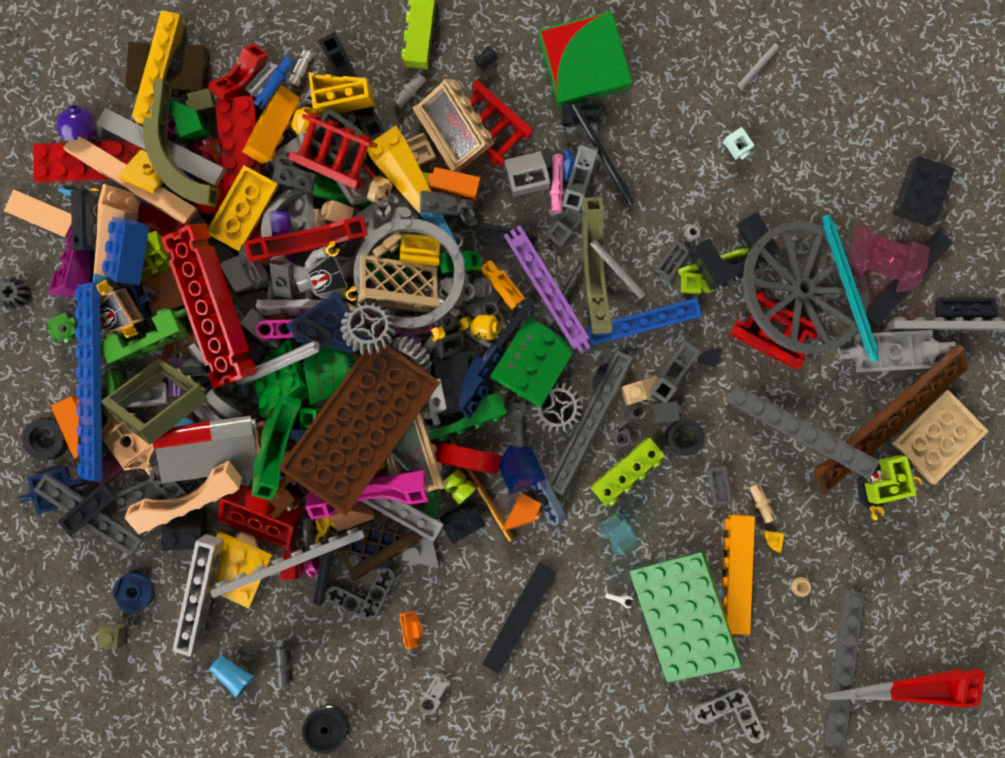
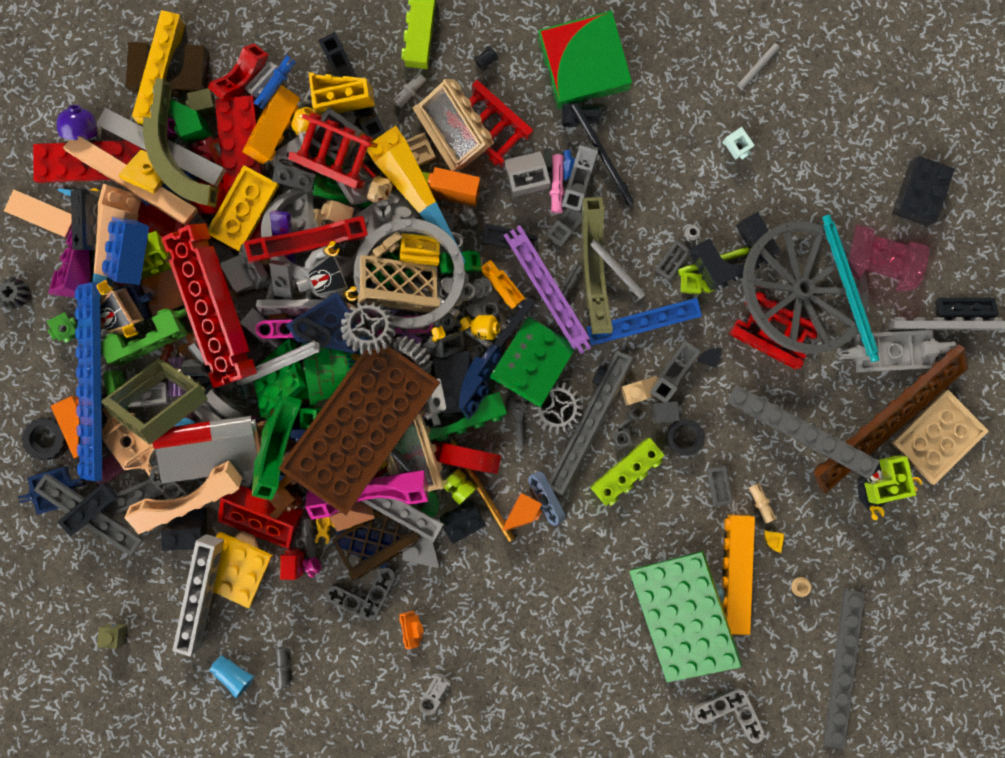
(123, 596): dark blue plate -> none
(281, 564): light grey plate -> none
(301, 68): white axle -> none
(323, 573): black axle -> none
(325, 716): black wheel -> none
(444, 203): dark grey hinge -> none
(519, 618): black tile -> none
(520, 468): clear blue slope -> none
(619, 533): clear light blue brick -> none
(619, 599): white hand -> none
(888, 298): black tile -> none
(944, 688): red plate -> none

